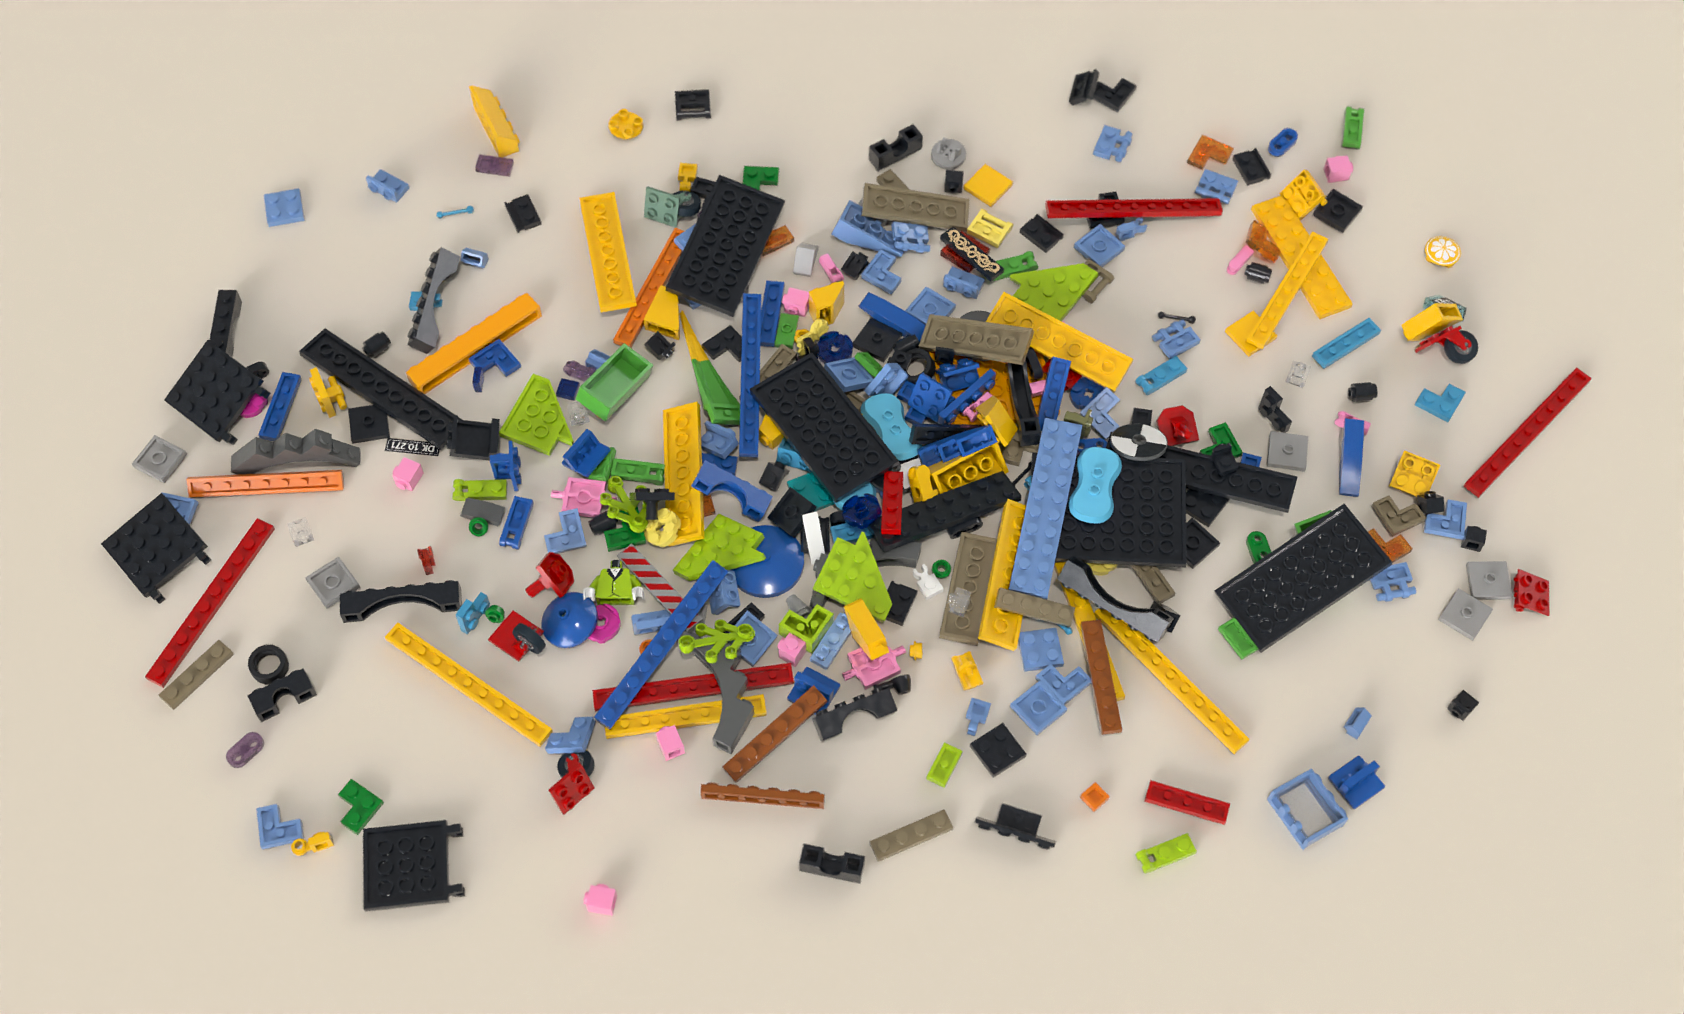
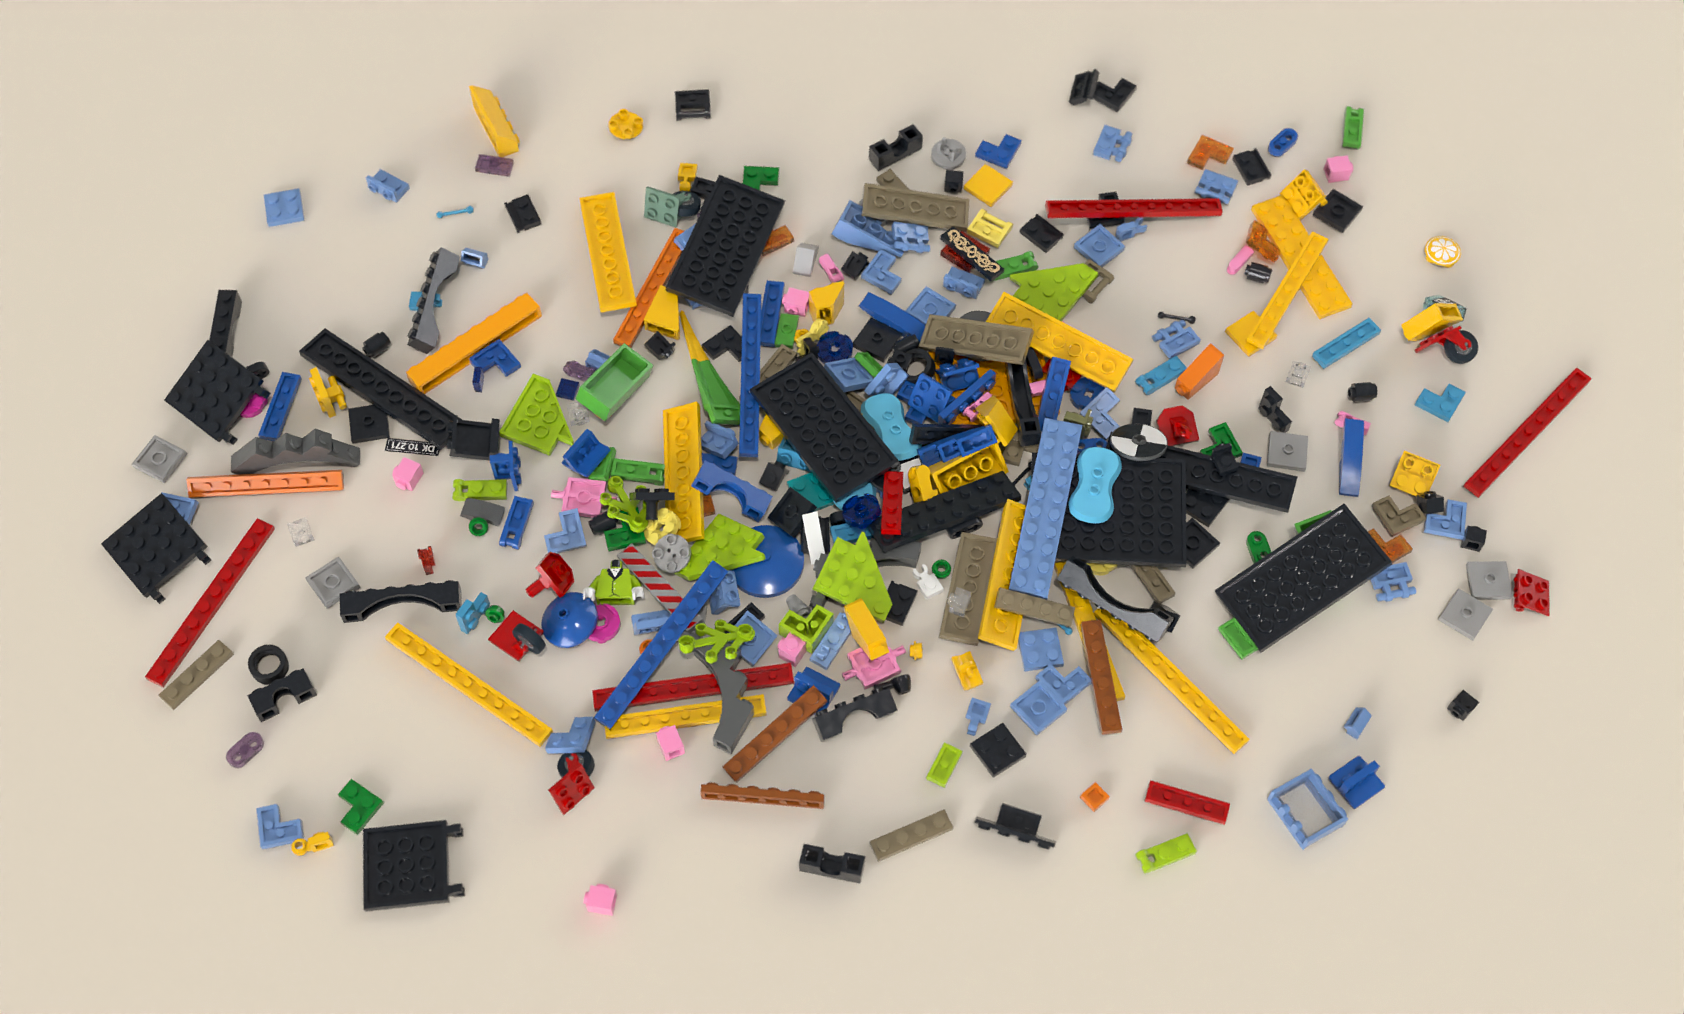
(665, 560): none -> light grey plate
(999, 155): none -> blue plate
(1200, 372): none -> orange slope

